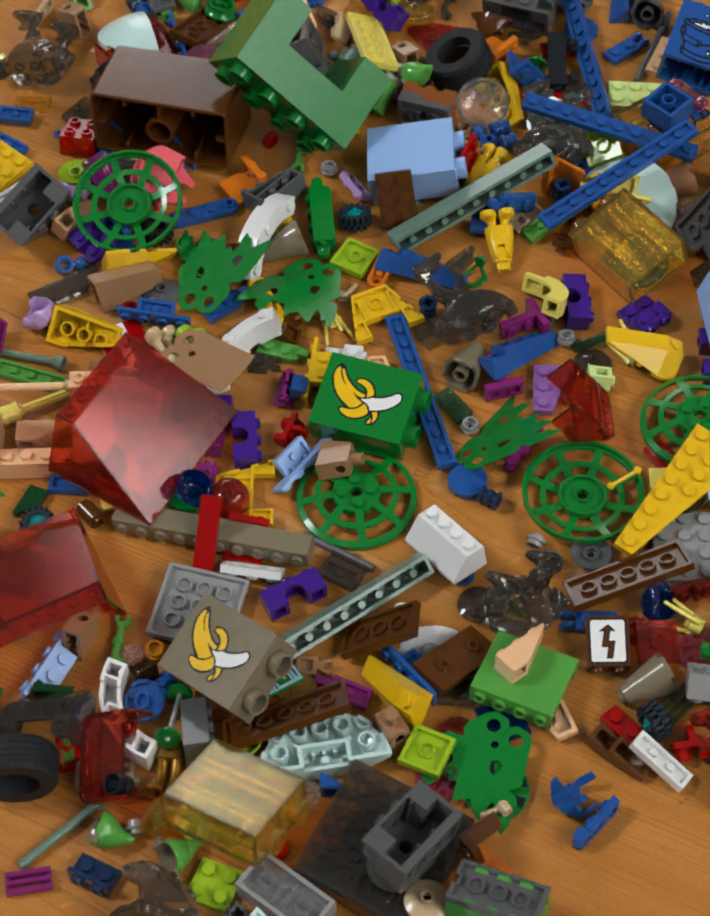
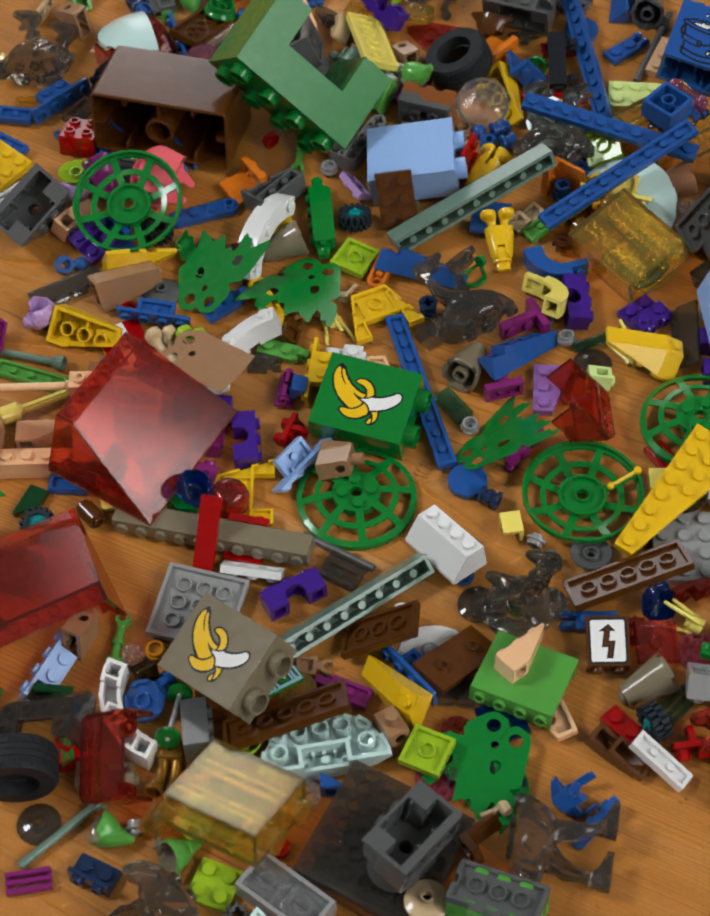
(35, 833): none -> clear smoke dish
(58, 97): none -> blue bracket
(118, 784): black wheel -> none
(356, 152): none -> light grey beam
(511, 523): none -> light yellow panel
(518, 201): blue hinge -> none
(534, 841): none -> clear smoke animal
(539, 264): none -> blue arch
(686, 329): none -> clear smoke windscreen

